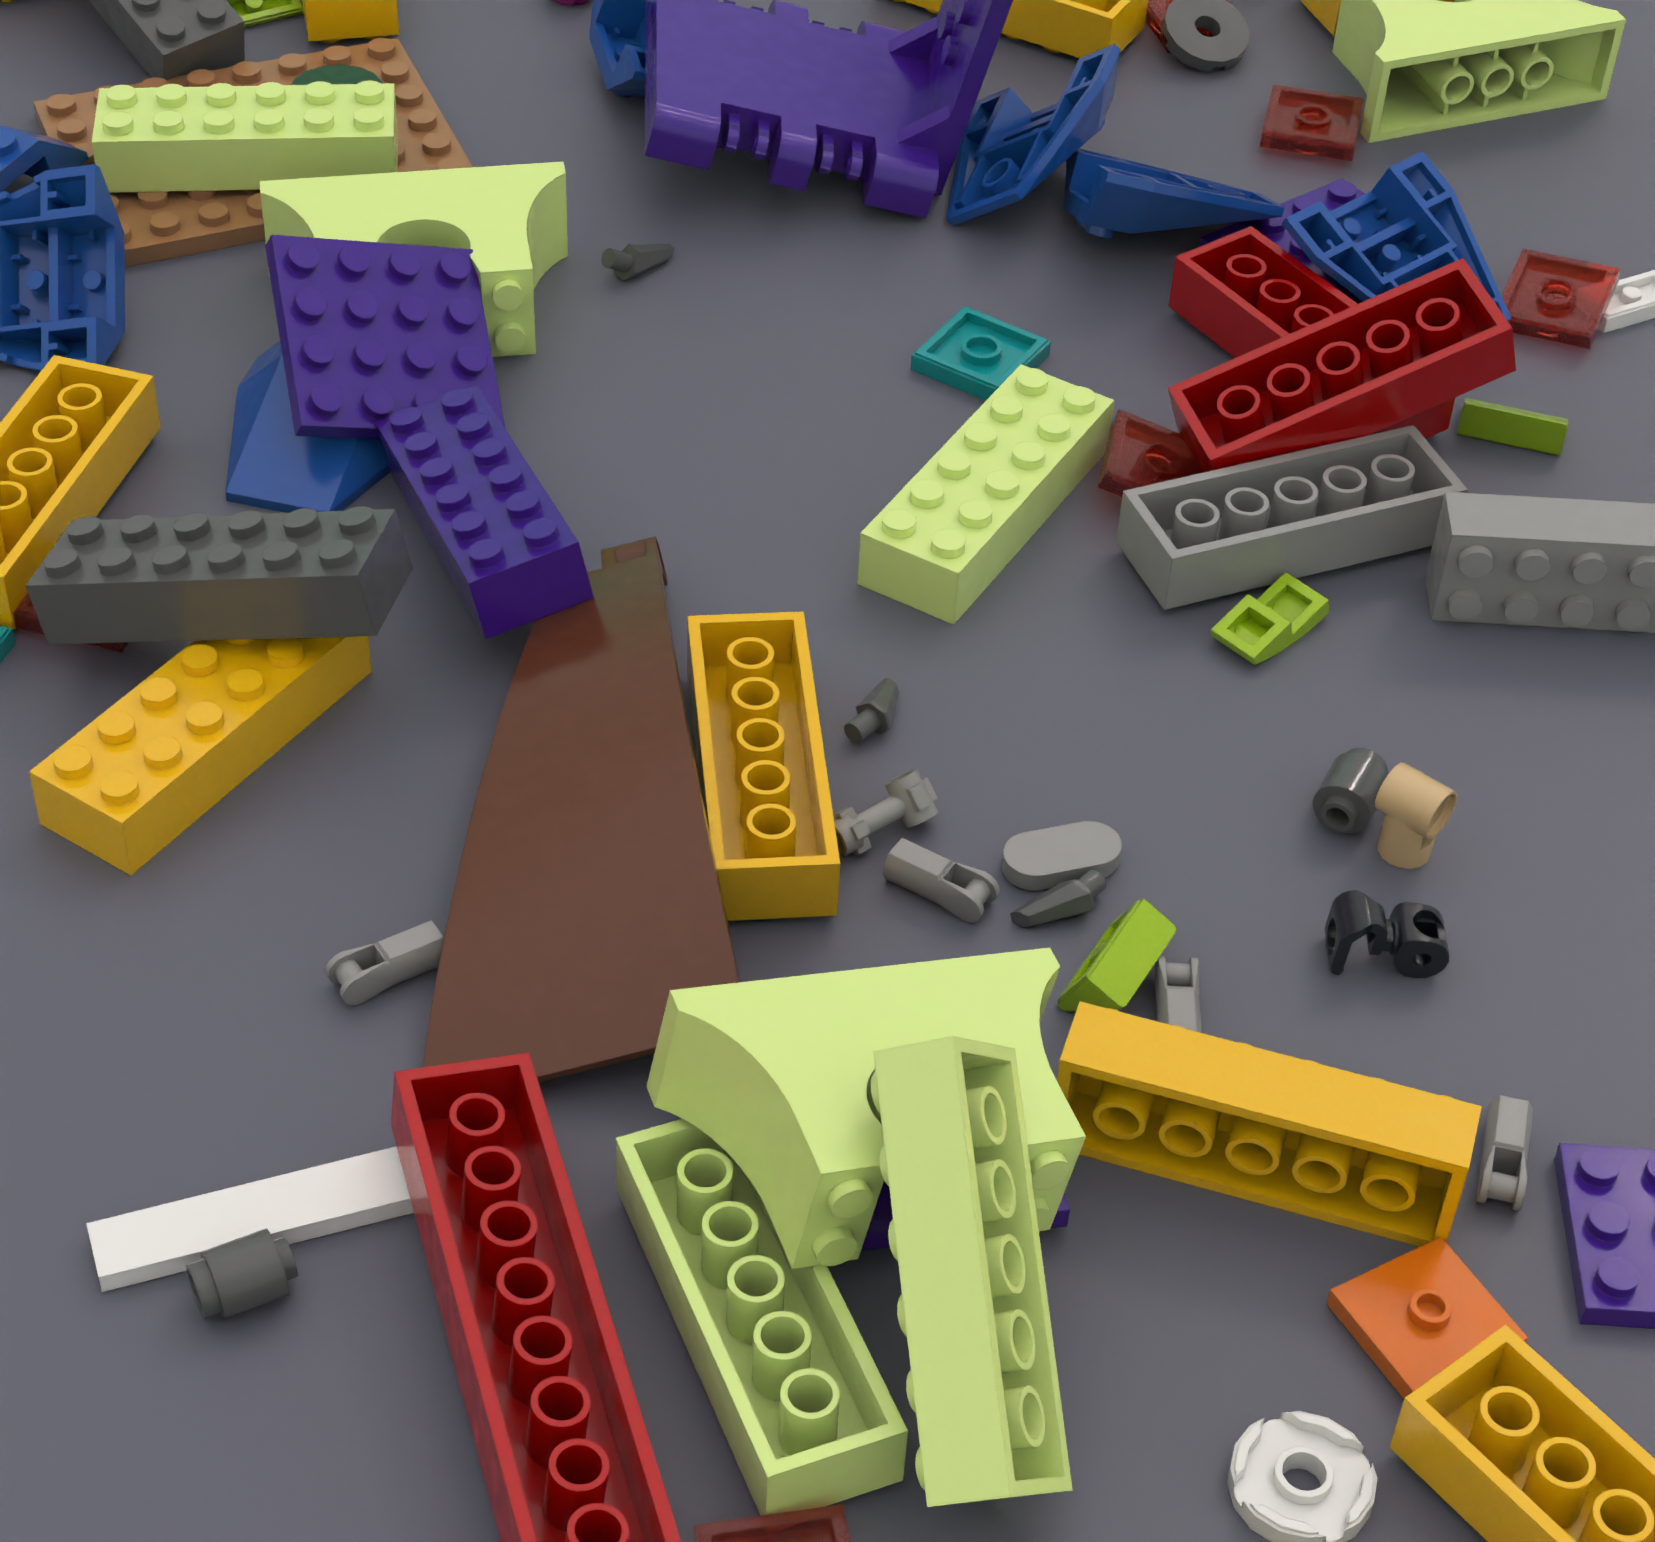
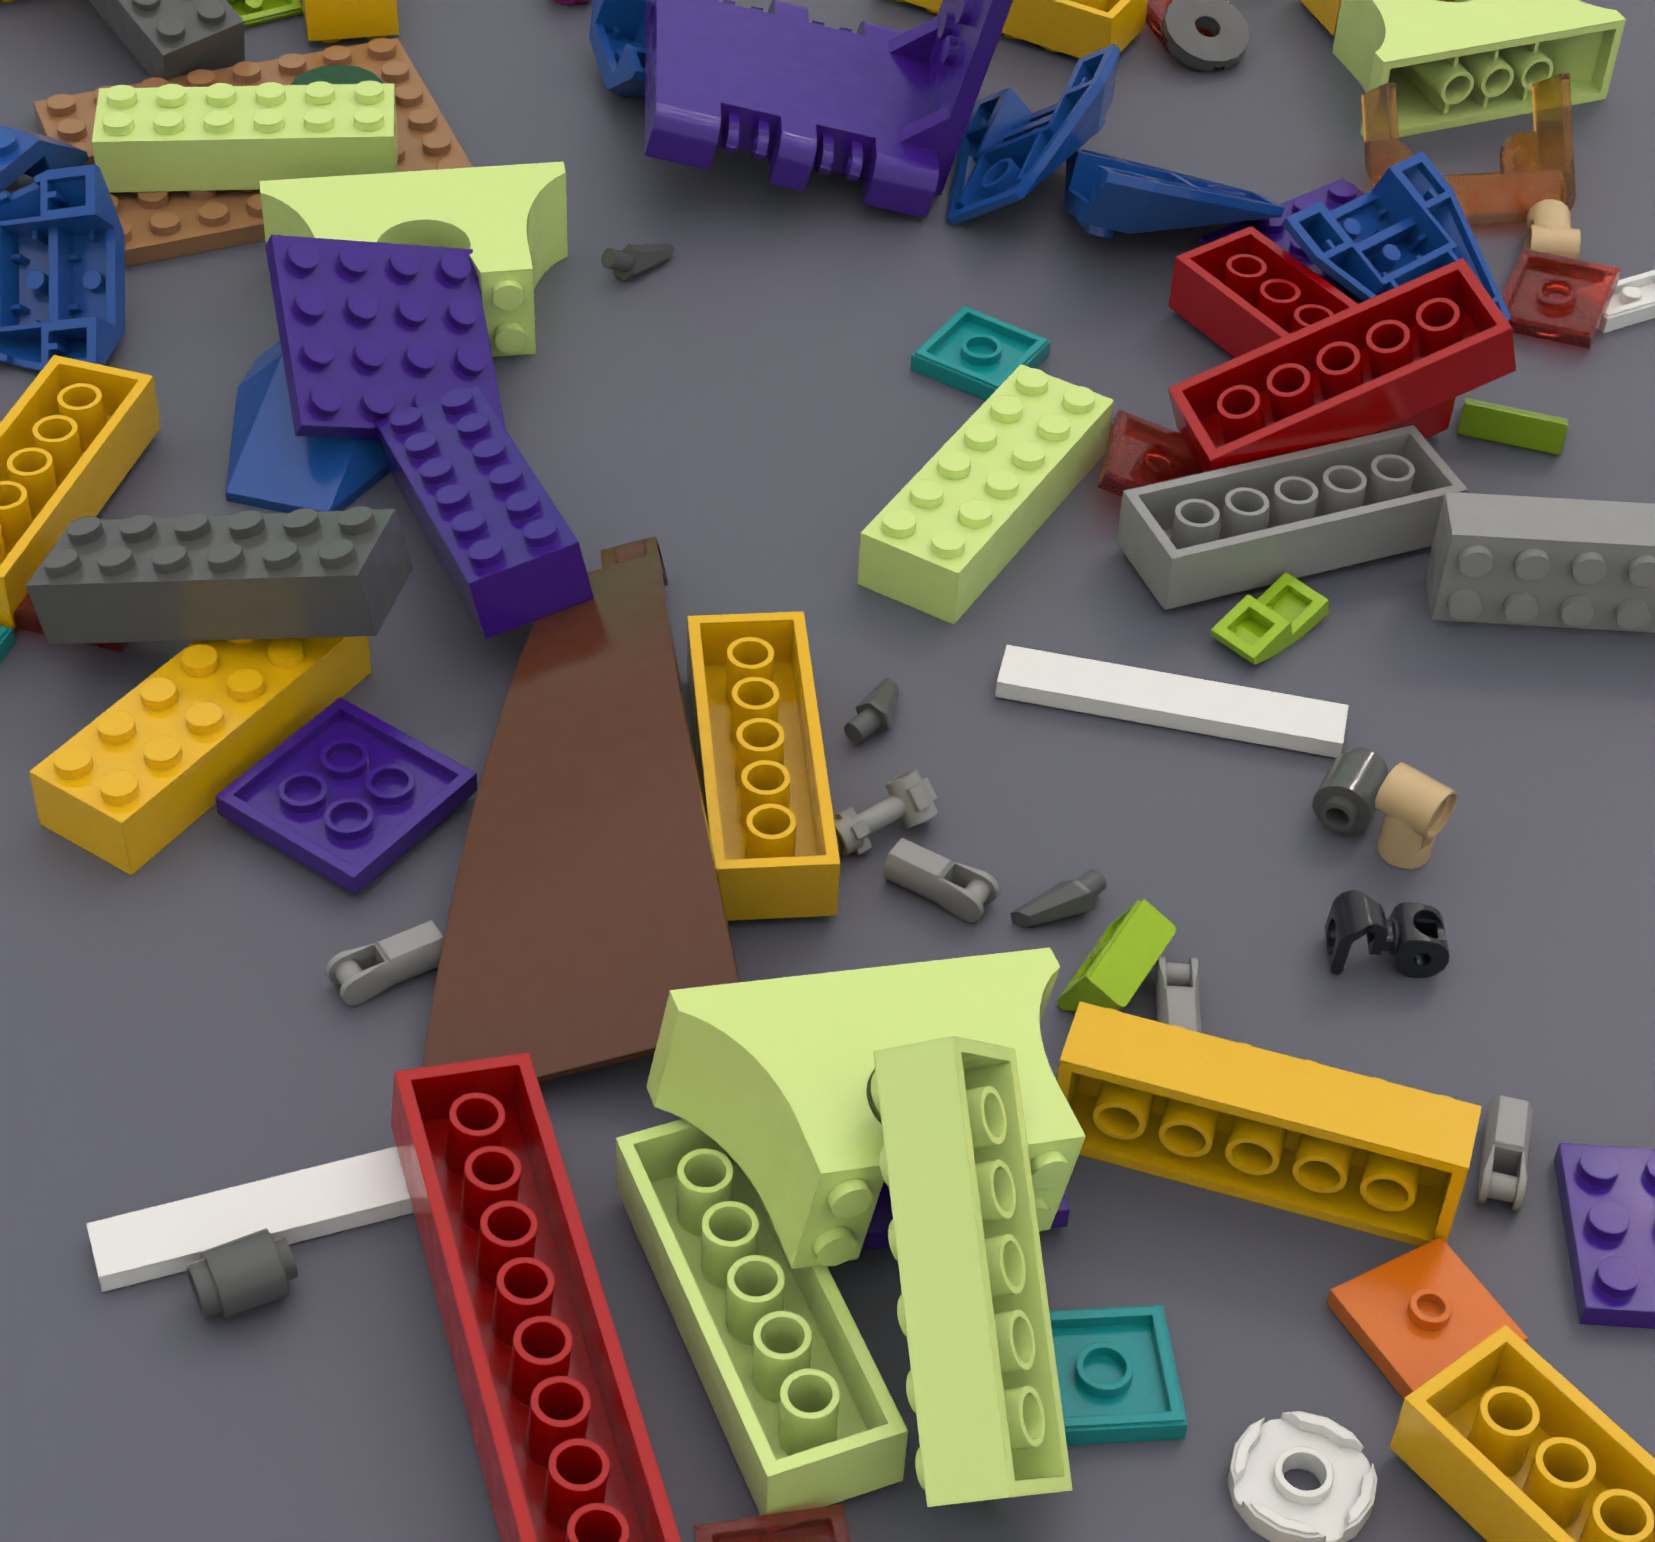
(347, 794): none -> dark purple plate
(1060, 854): light grey tile -> none
(1117, 1375): none -> teal tile
(1172, 701): none -> white tile
(1312, 122): clear red plate -> none
(1532, 163): none -> clear orange windscreen
(1551, 230): none -> tan piece

